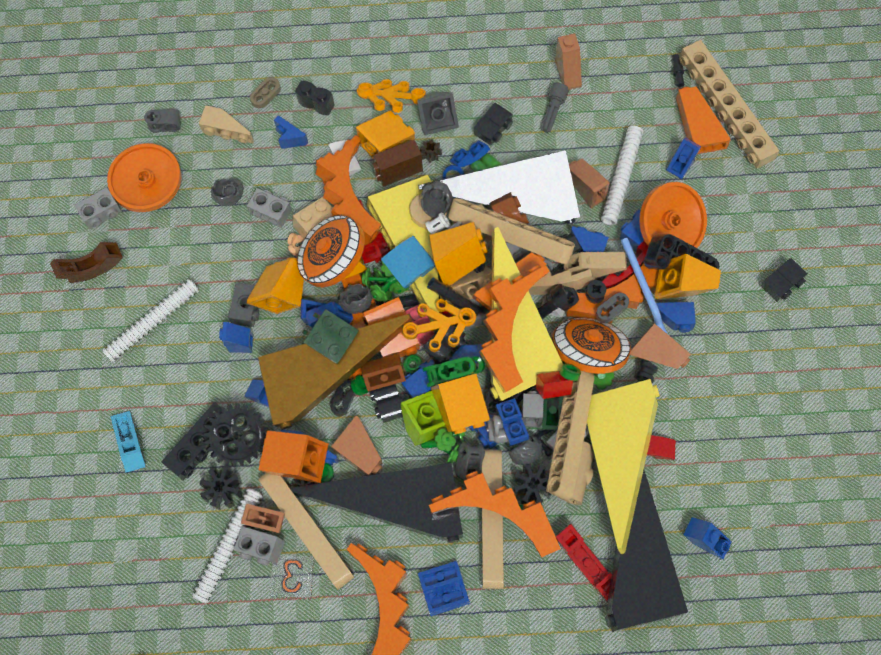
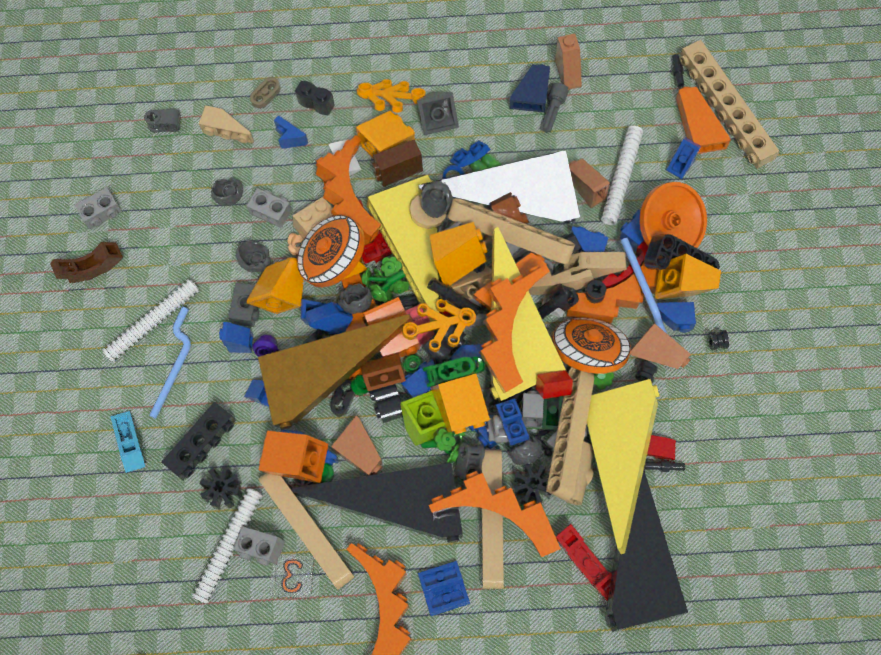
(144, 177): orange dish -> none
(177, 365): none -> light blue piece
(243, 450): black gear -> none
(253, 256): none -> dark grey hair
(263, 518): nougat slope -> none
(265, 345): none -> dark purple cone
(330, 336): dark green plate -> none
(408, 261): dark azure slope -> none
(430, 150): dark brown gear -> none
(438, 224): white bush -> none
(493, 123): black brick -> none
(532, 90): none -> dark blue slope
(570, 372): green tile -> none
(615, 311): dark grey beam -> none
(664, 466): none -> black bar
(707, 537): blue slope -> none
(718, 340): none -> black wheel
(784, 280): black brick -> none

